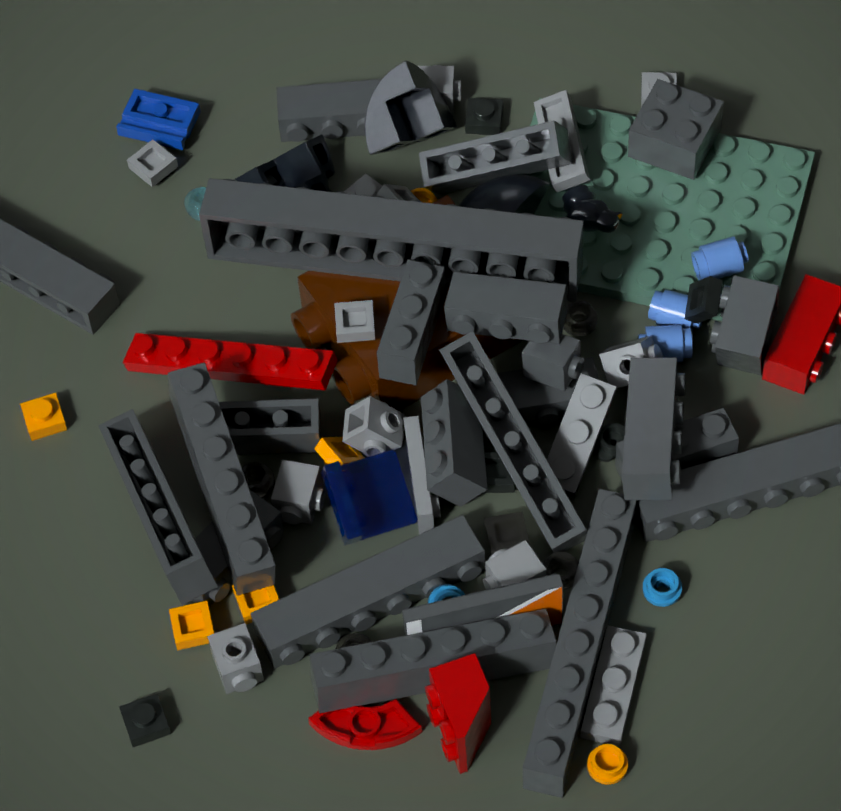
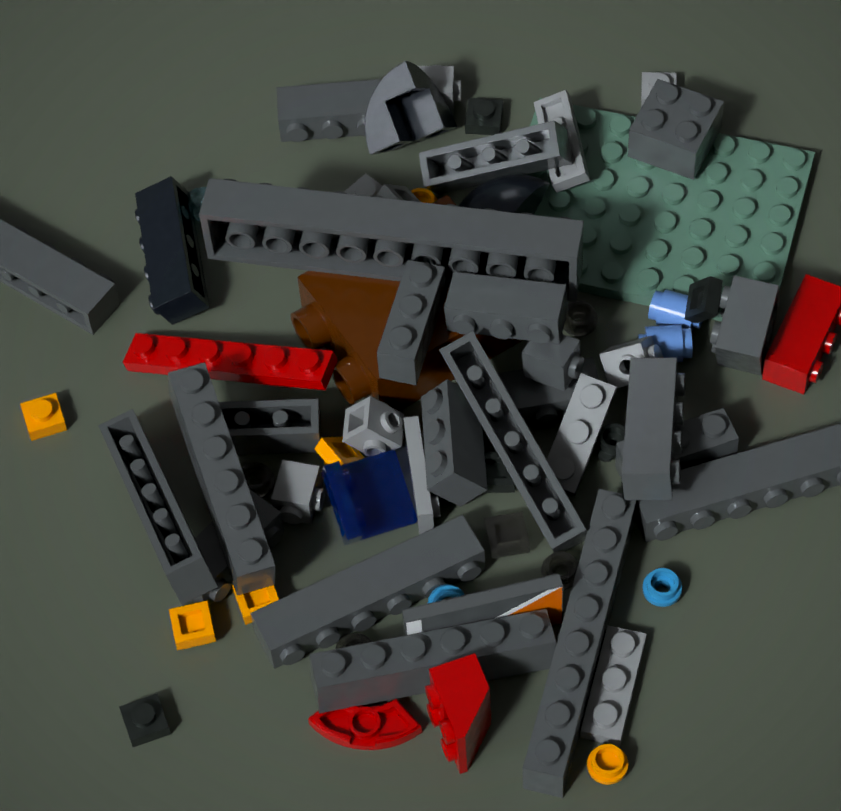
(152, 163): light grey plate -> none
(158, 118): blue plate -> none
(171, 251): none -> black brick
(236, 659): light grey brick -> none
(303, 166): black brick -> none
(354, 321): light grey plate -> none
(512, 566): light grey brick -> none
(583, 206): black animal -> none
(720, 258): medium blue brick -> none

